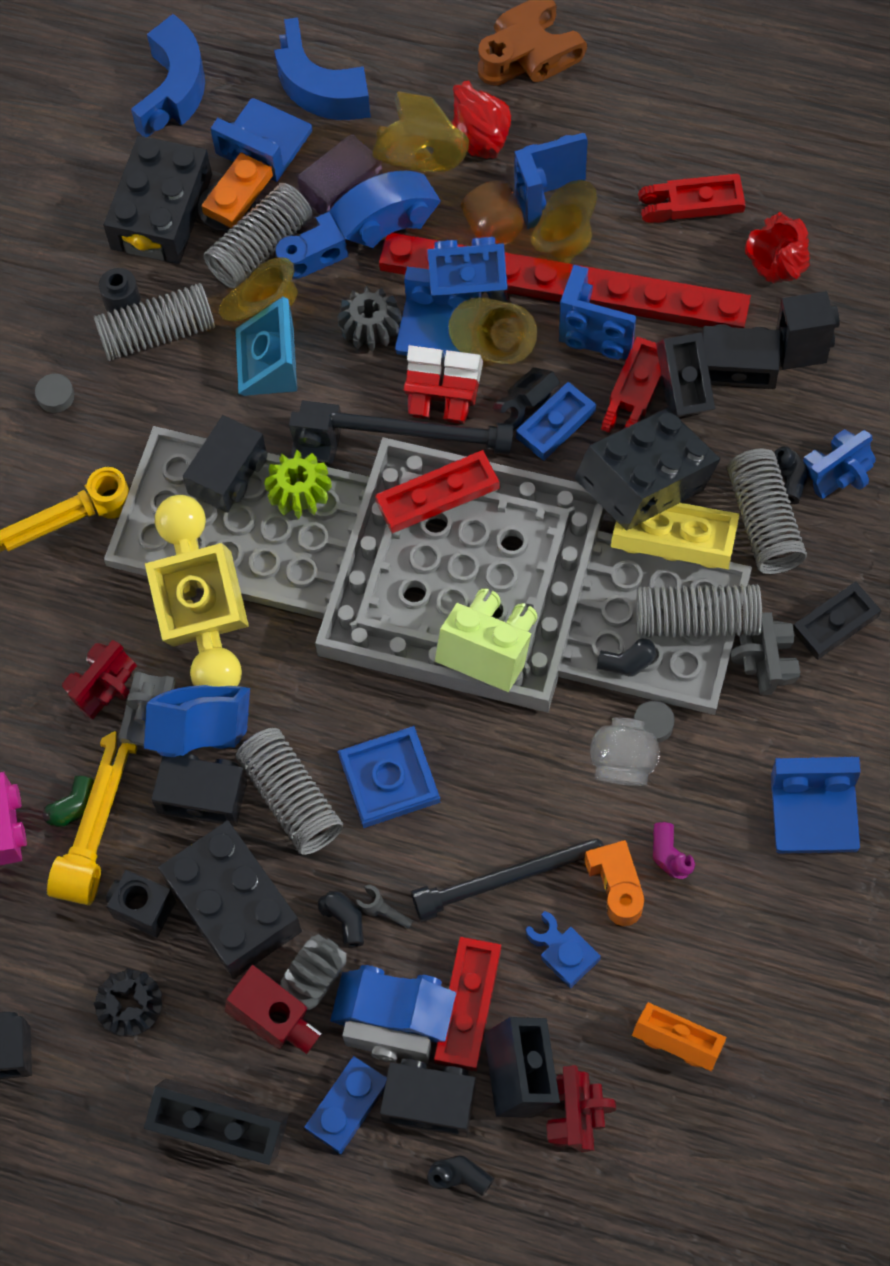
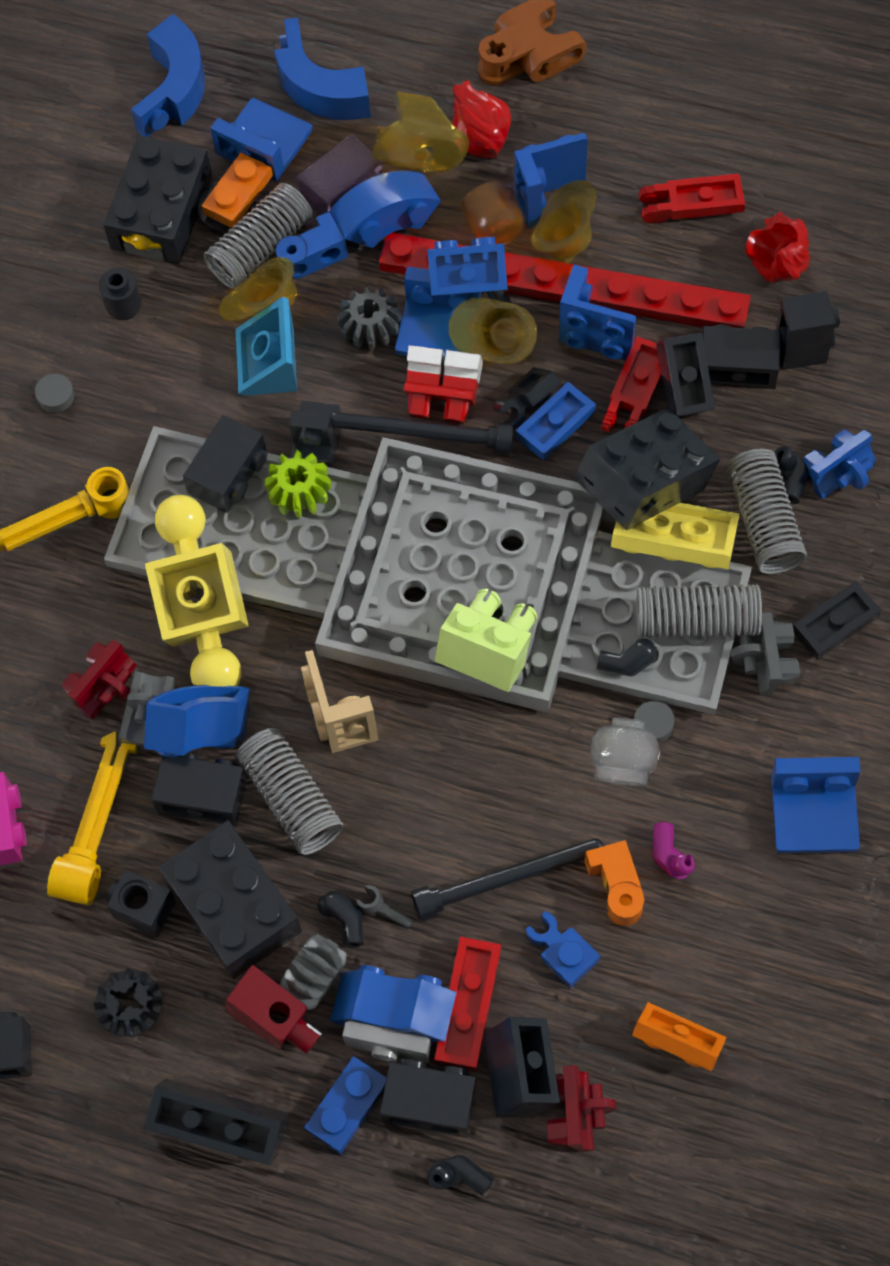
(71, 807): dark green arm -> none
(116, 331): light grey piece -> none
(344, 724): none -> tan bracket
(389, 777): blue tile -> none
(437, 491): red plate -> none

